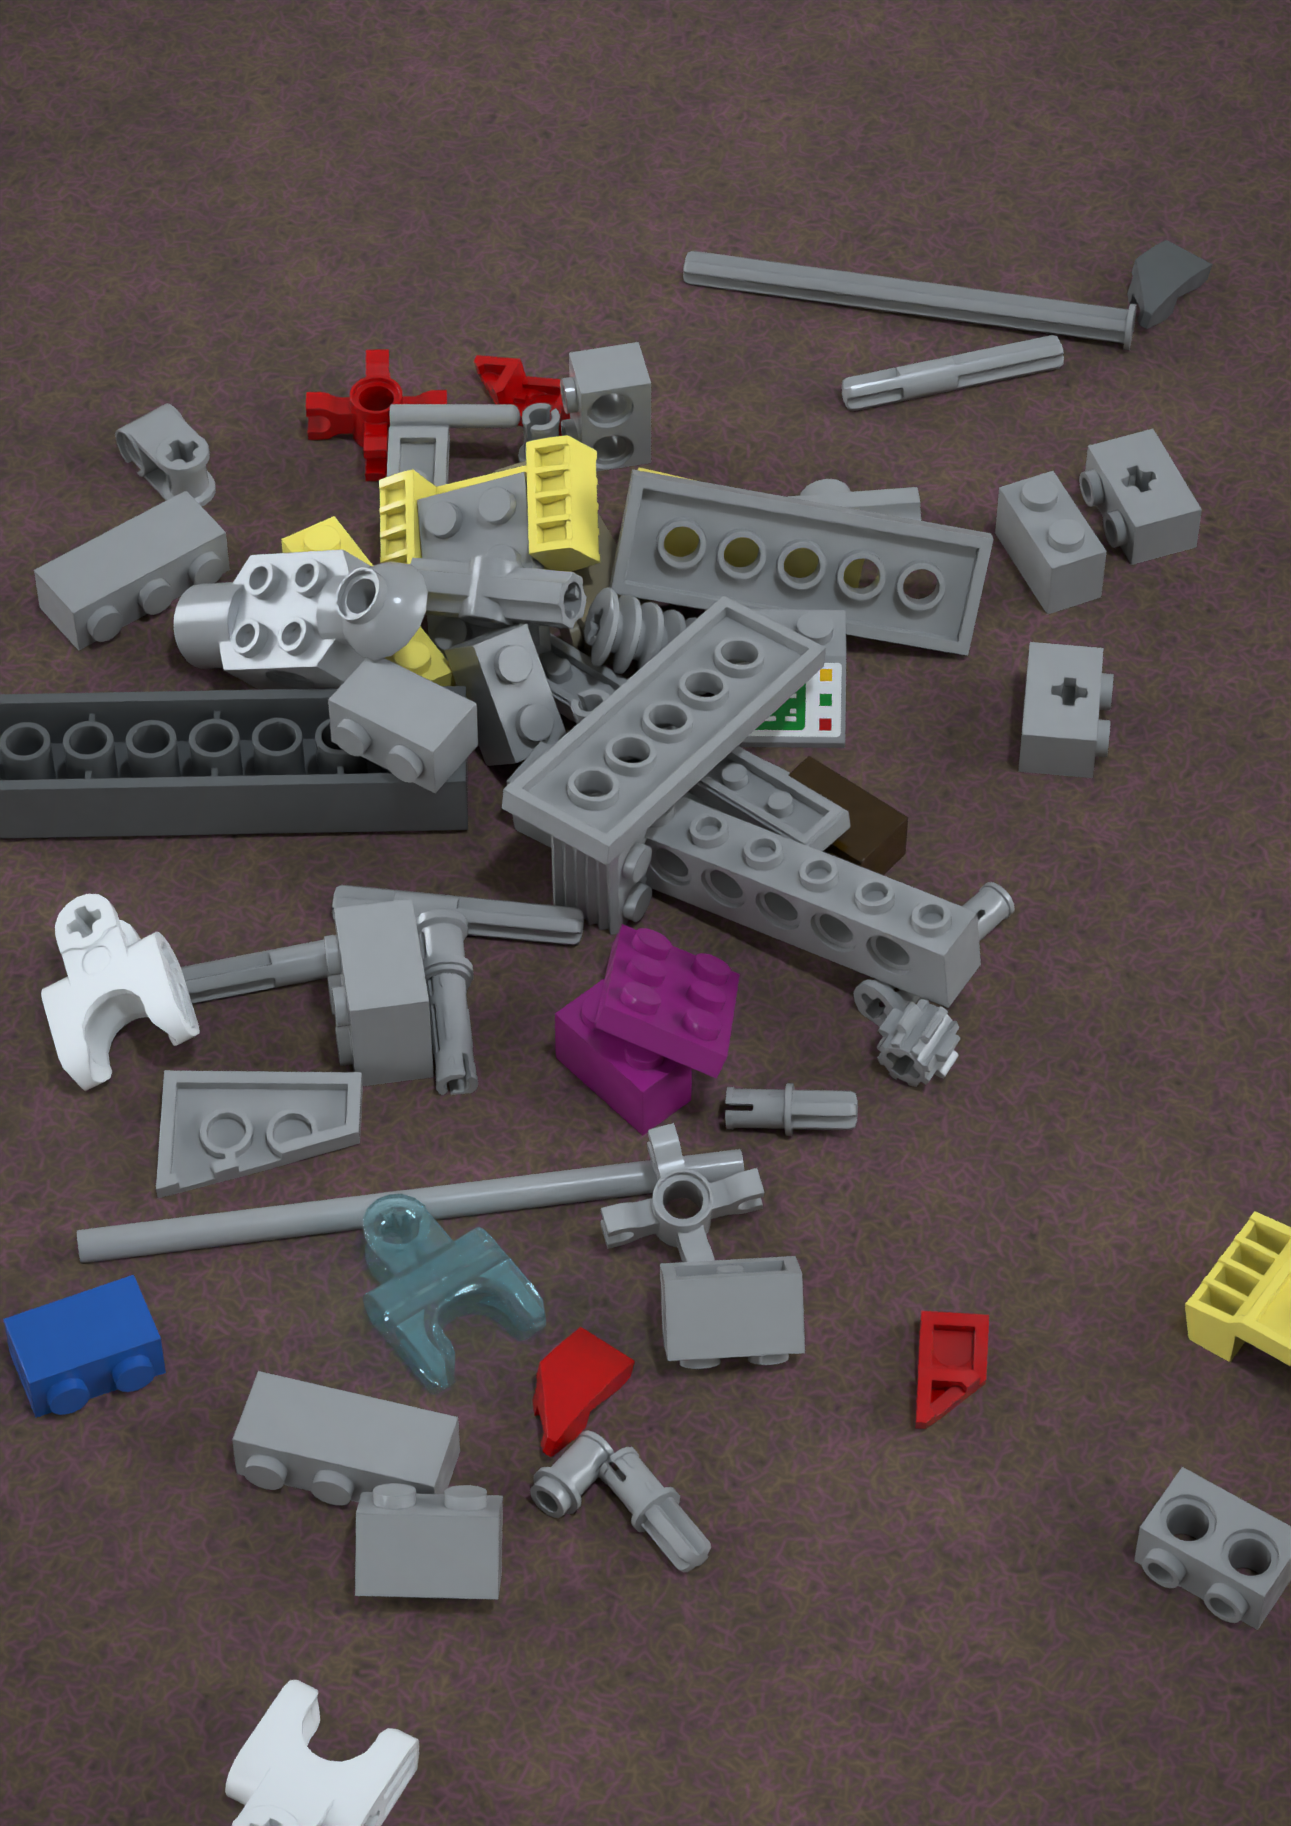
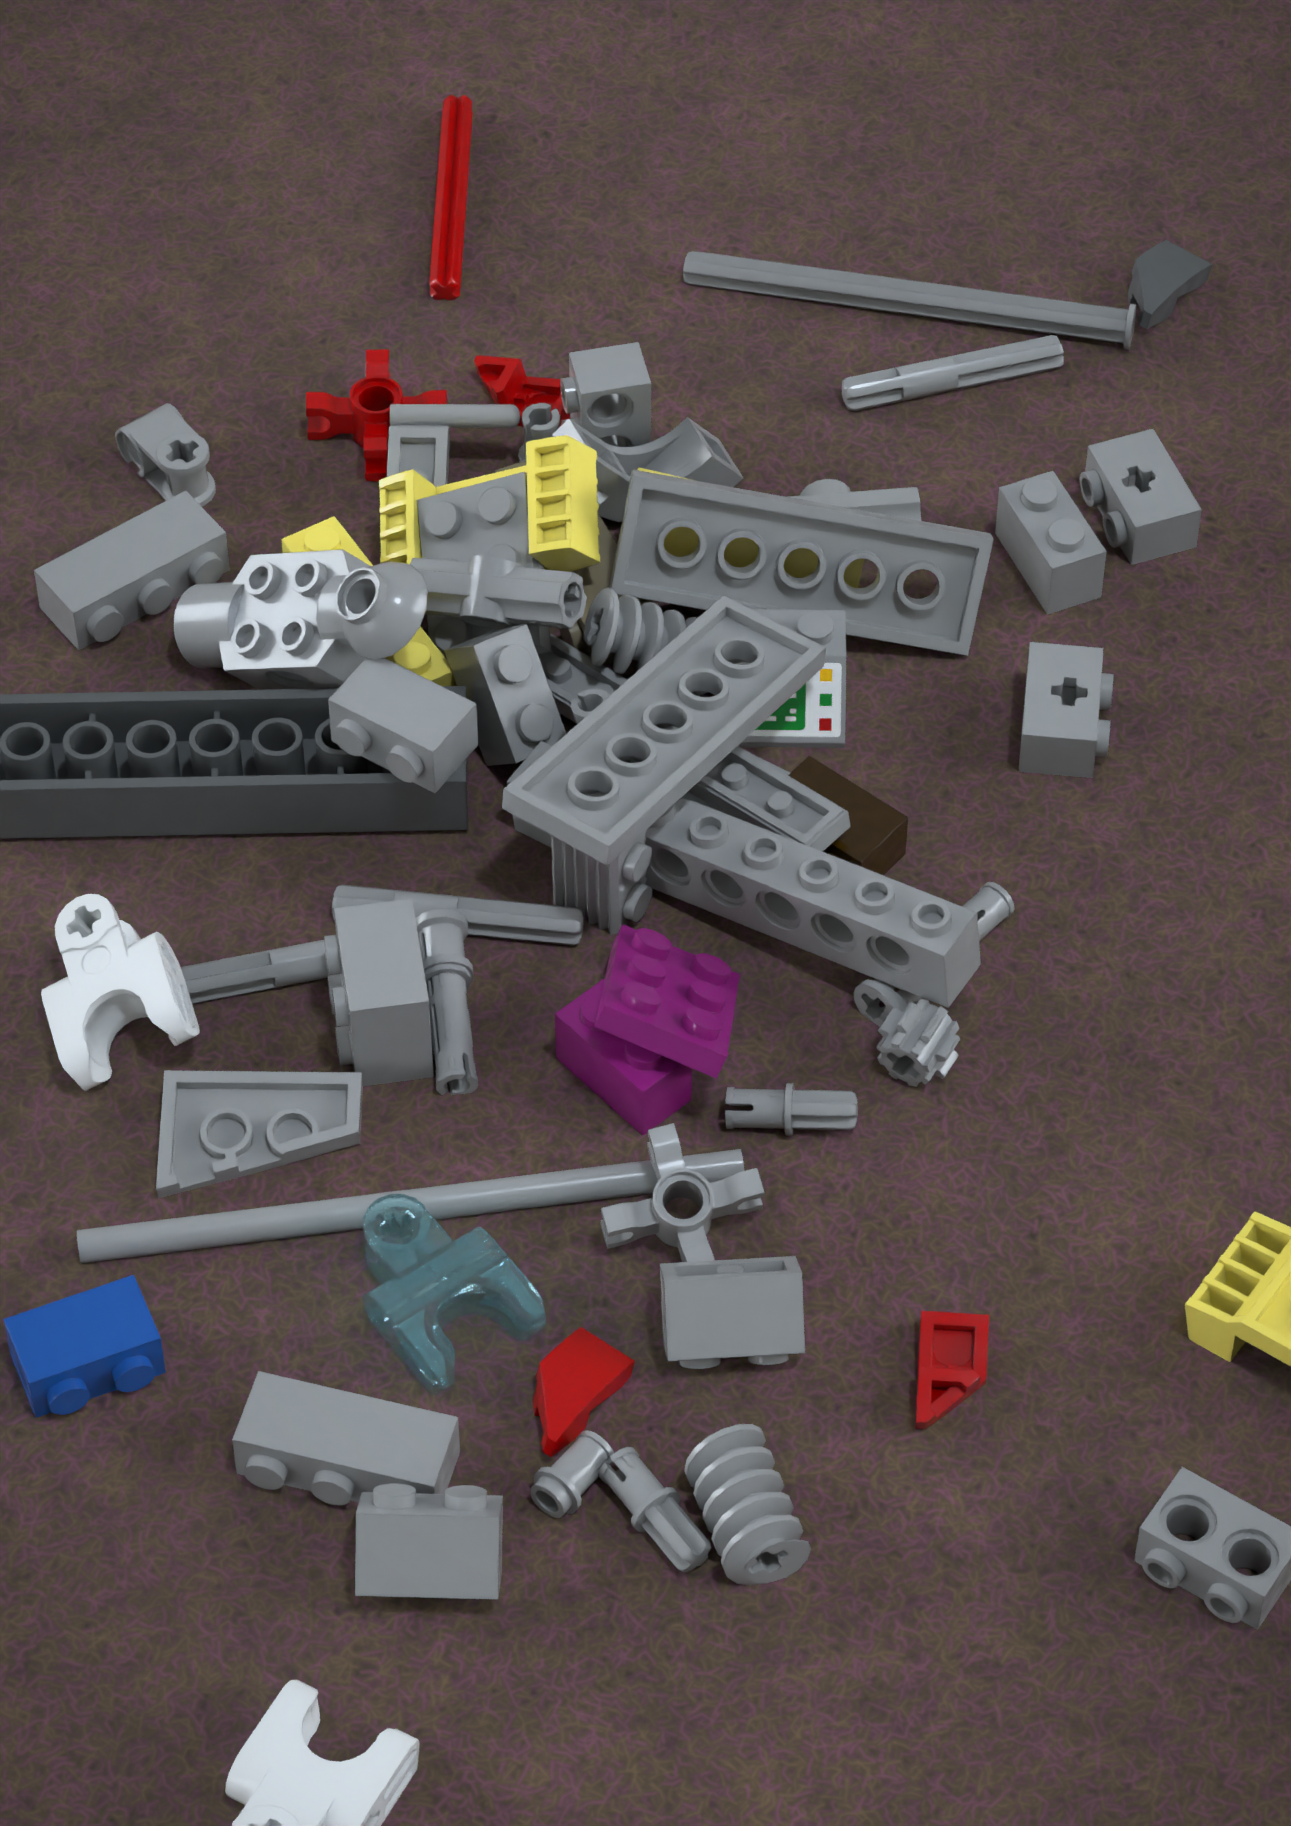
(451, 198): none -> red axle
(682, 452): none -> light grey arch
(746, 1506): none -> light grey piece

